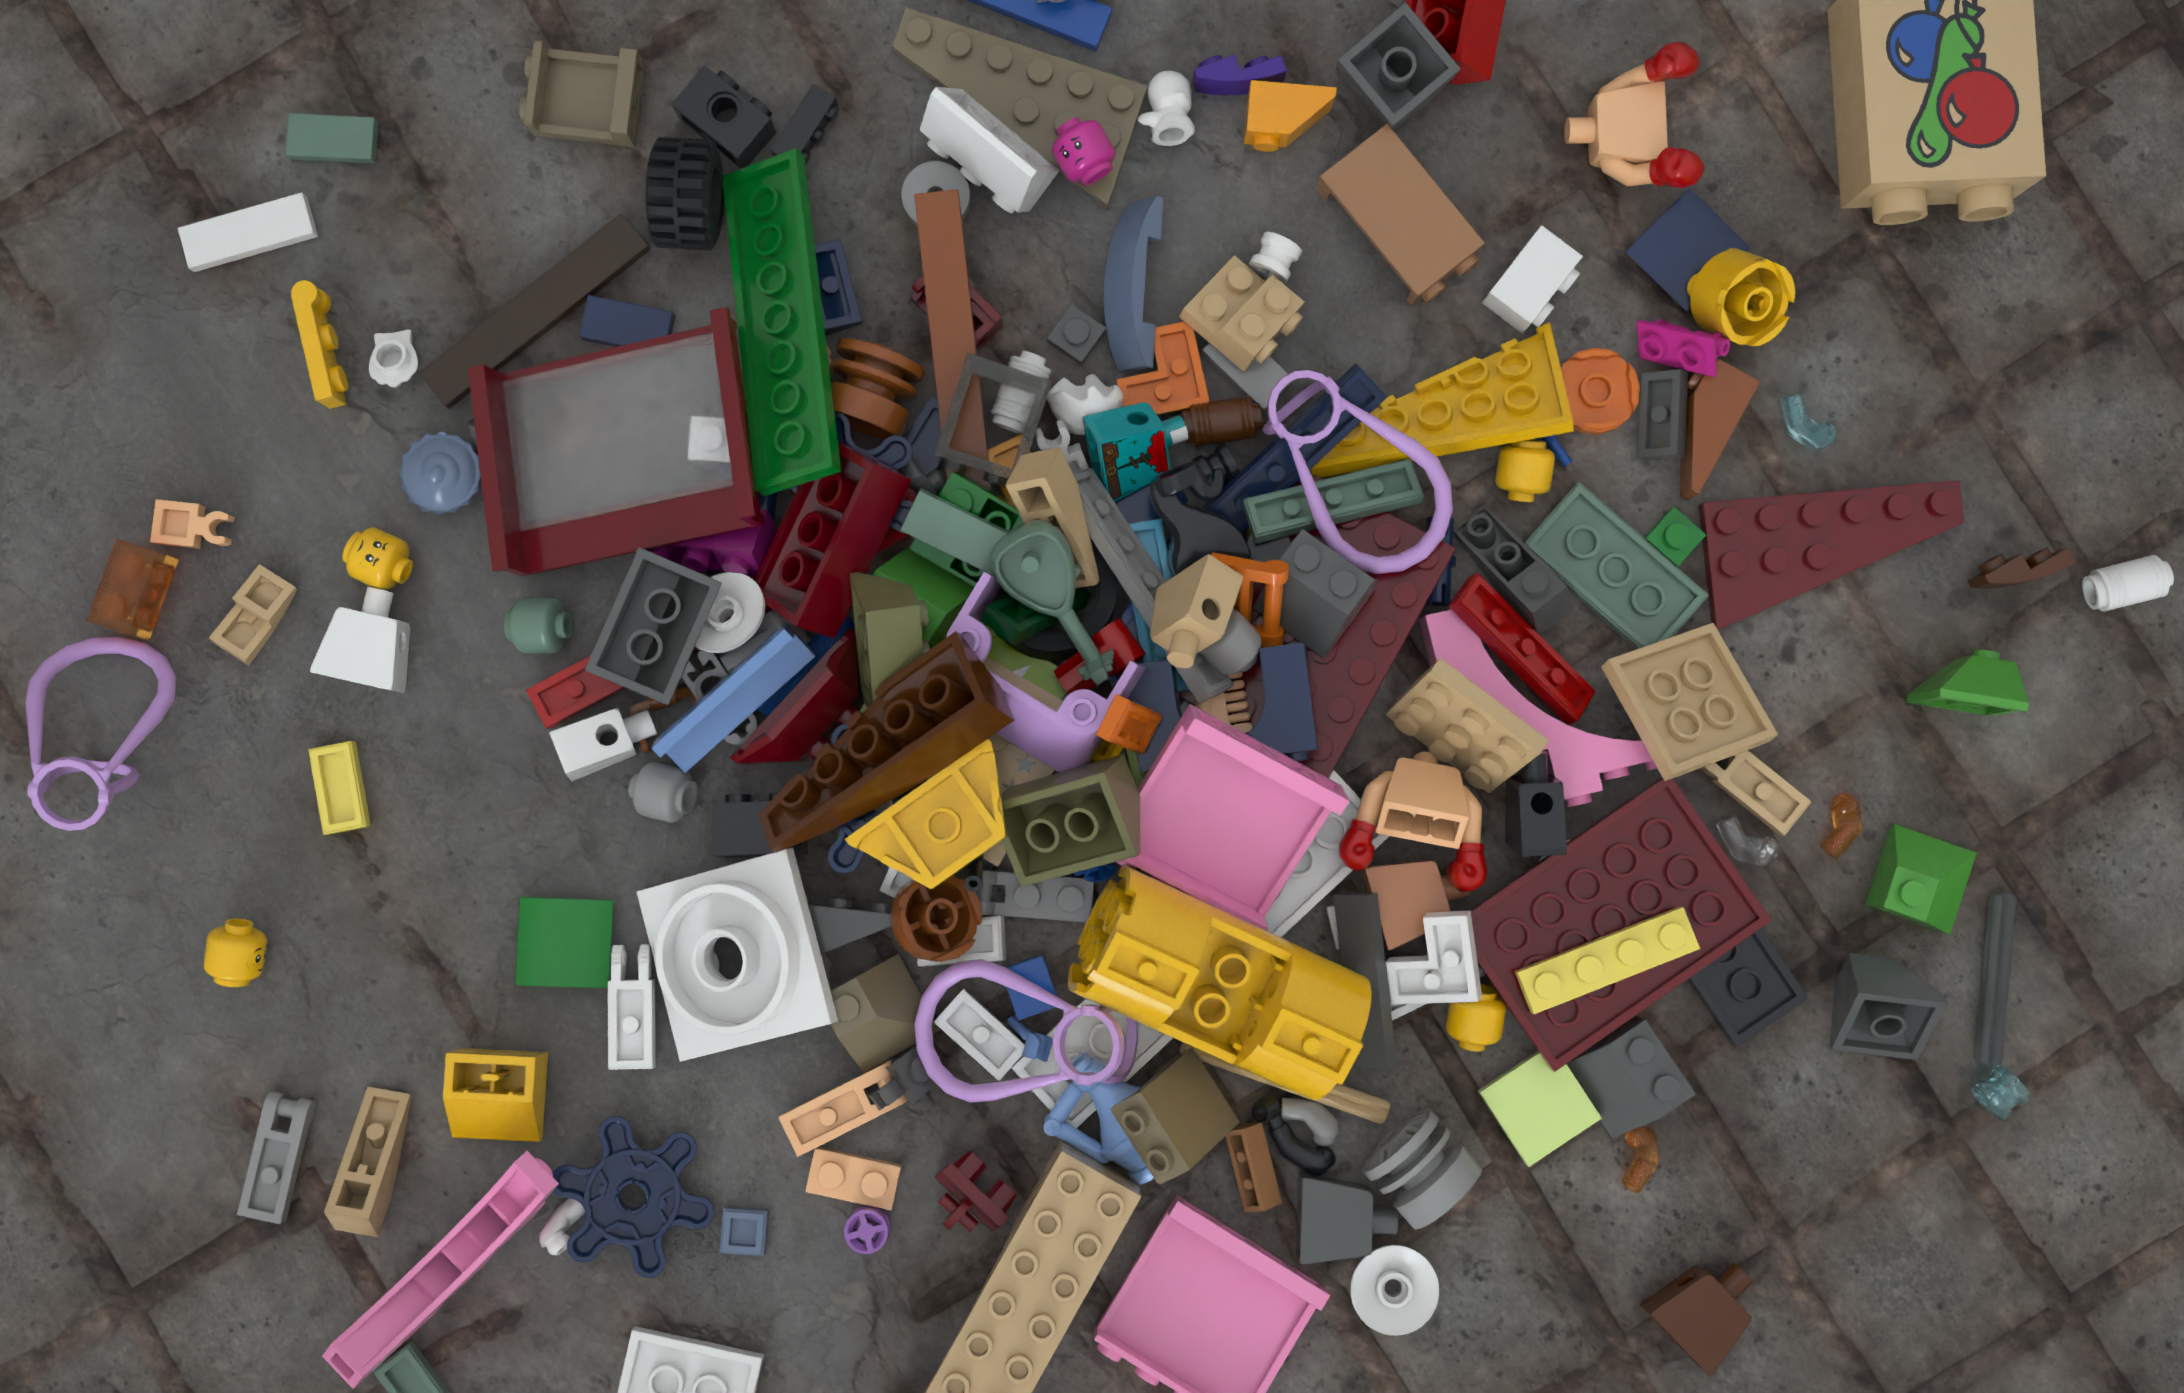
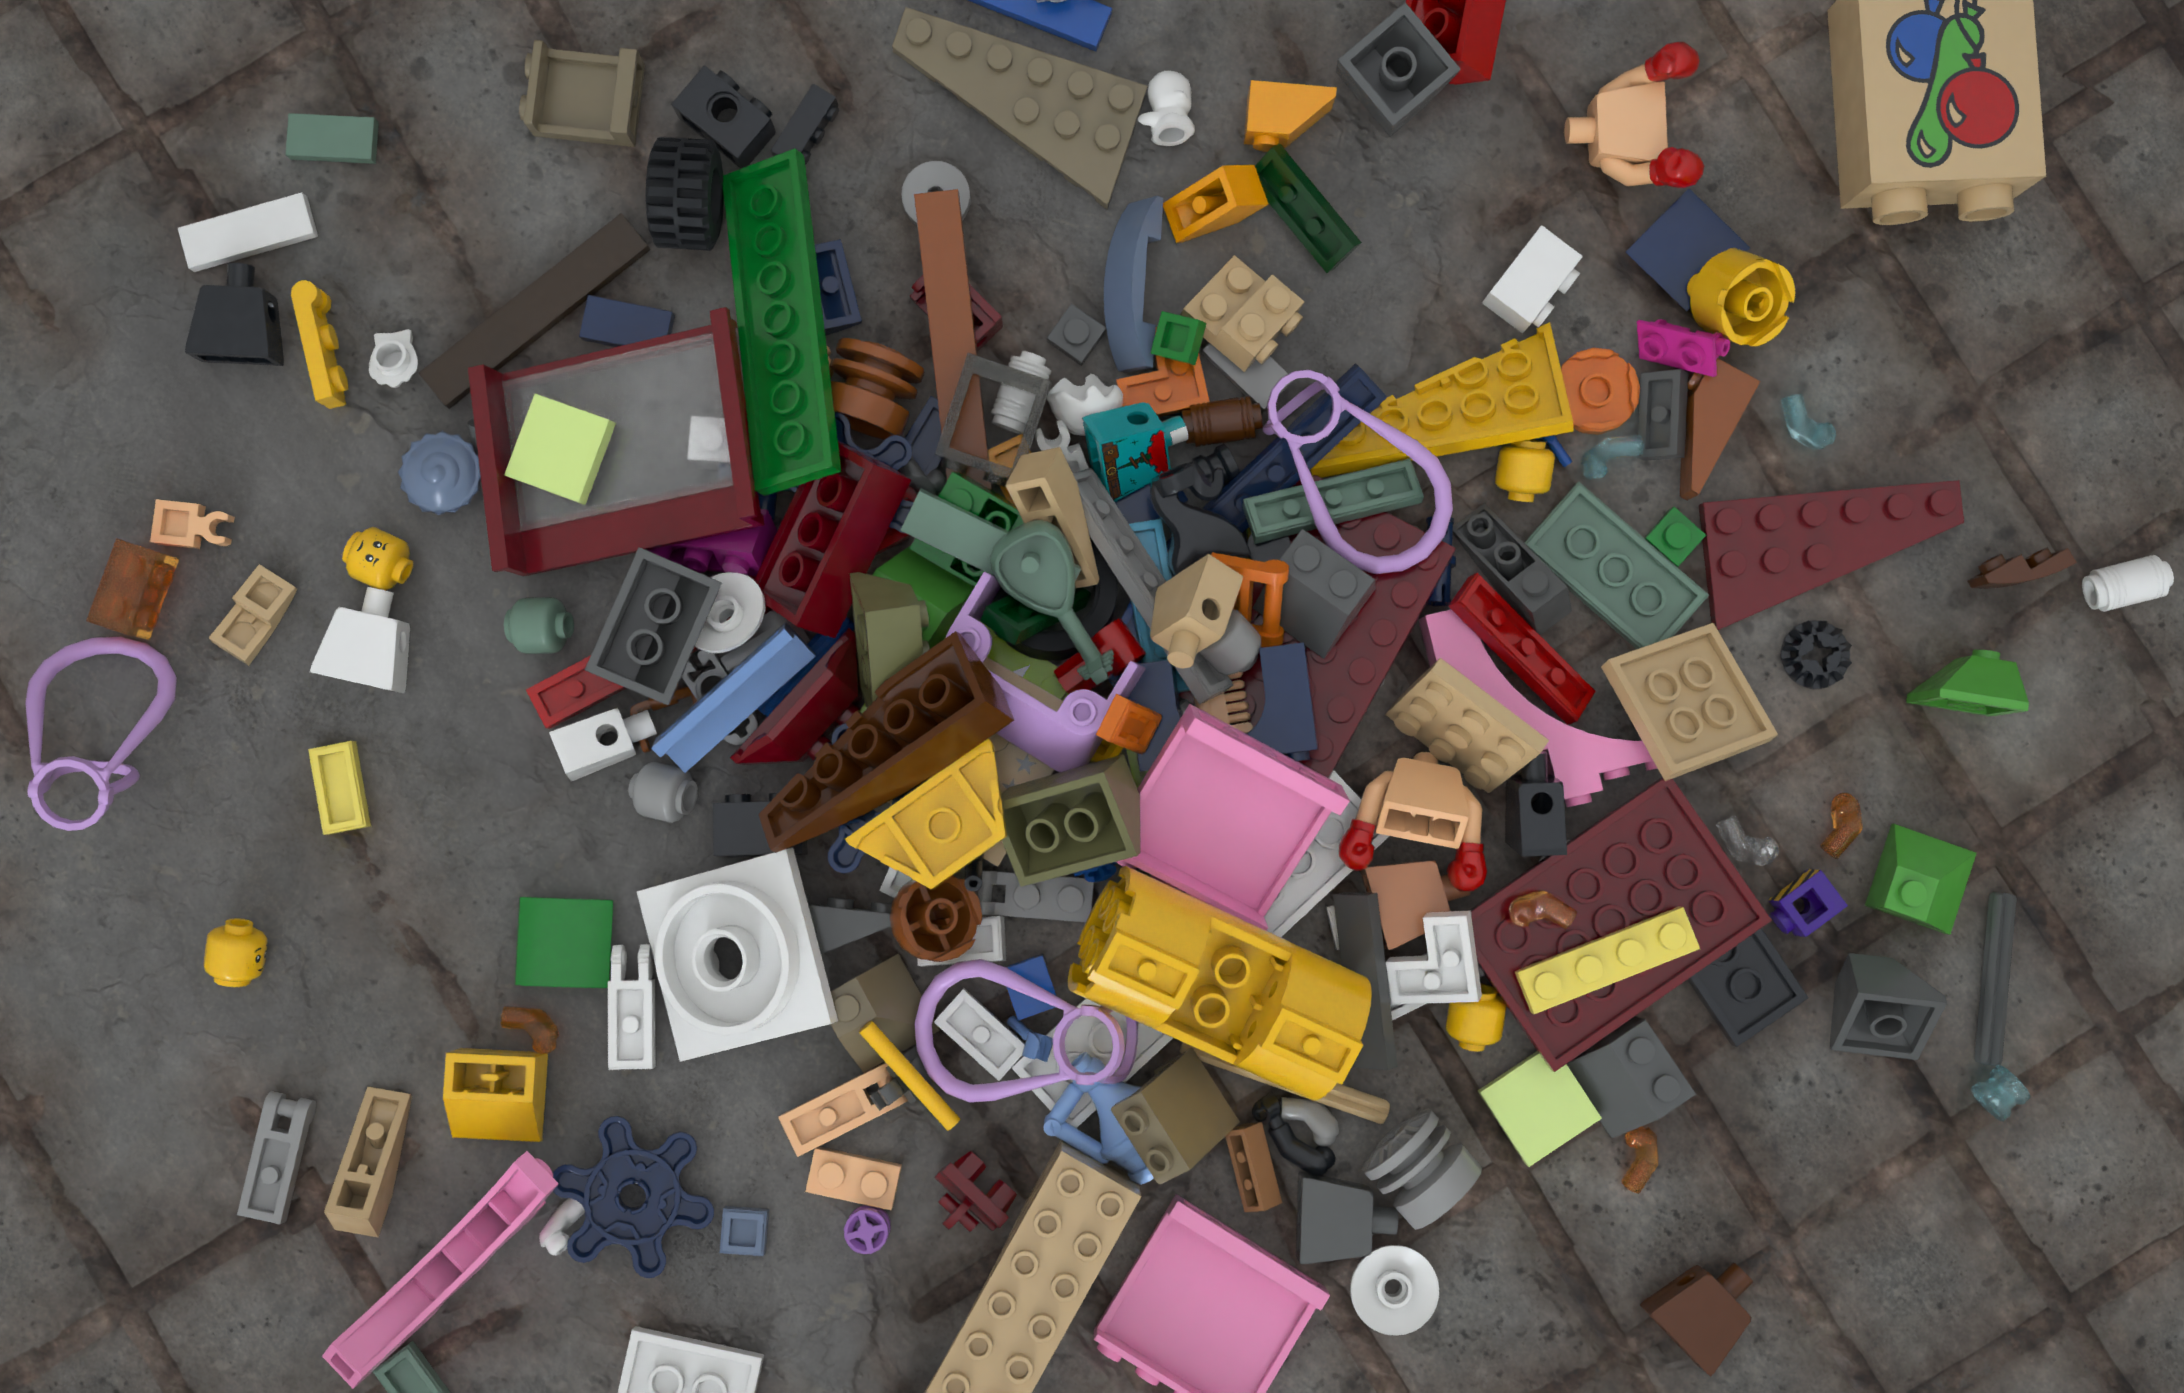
(236, 322): none -> black torso
(536, 1023): none -> clear orange arm
(560, 449): none -> yellowish green tile
(909, 1075): none -> yellow bar
(986, 149): white slope -> none
(1083, 151): dark pink head -> none
(1178, 338): none -> green plate
(1215, 202): none -> light orange slope
(1225, 78): dark purple slope -> none
(1275, 256): white wheel -> none
(1305, 209): none -> dark green plate
(1403, 214): medium nougat panel -> none
(1538, 906): none -> clear orange arm
(1608, 449): none -> clear light blue arm
(1759, 791): tan hinge -> none
(1808, 672): none -> black gear
(1820, 902): none -> dark purple brick

